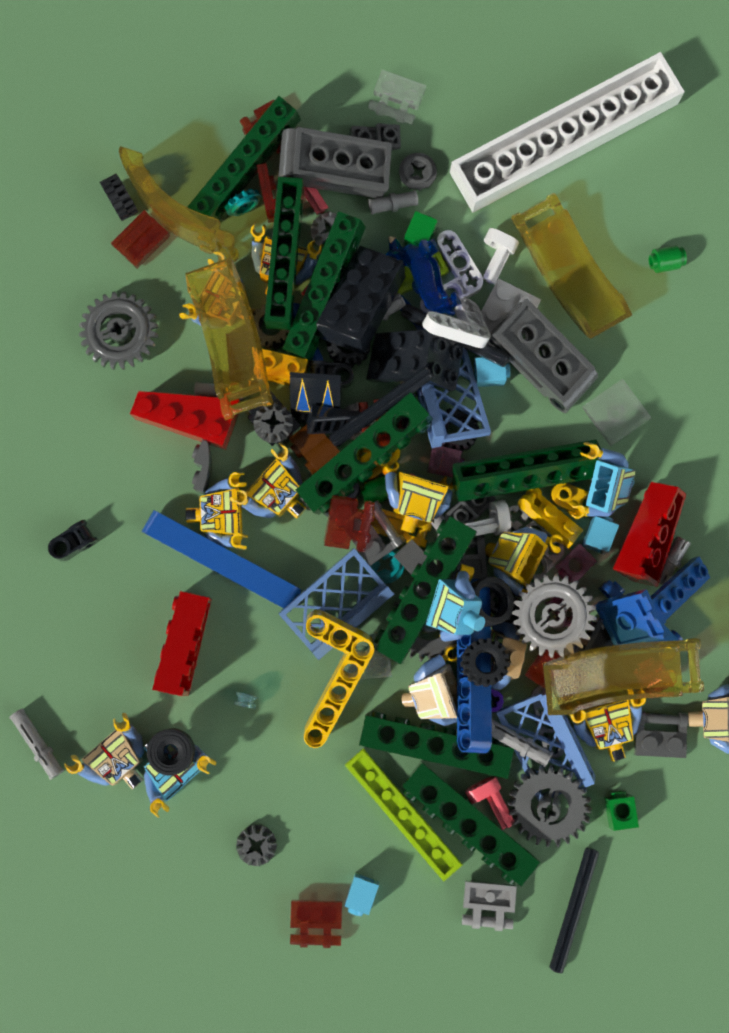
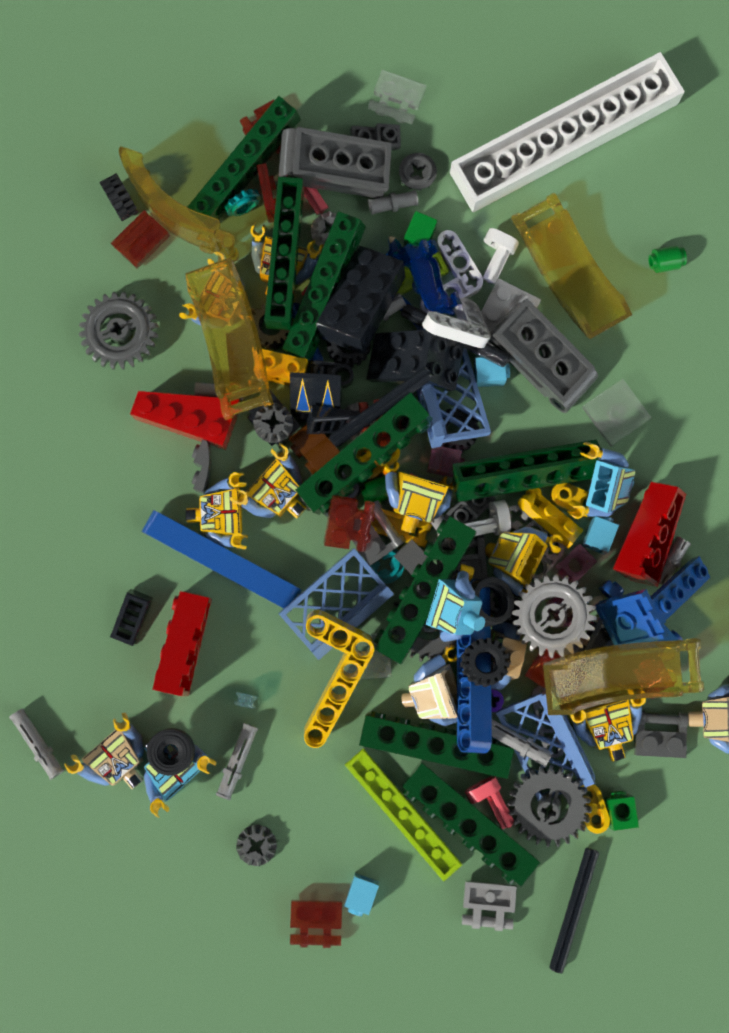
(73, 540): black piece -> none
(139, 620): none -> black slope
(225, 790): none -> light grey pin
(598, 808): none -> yellow plate

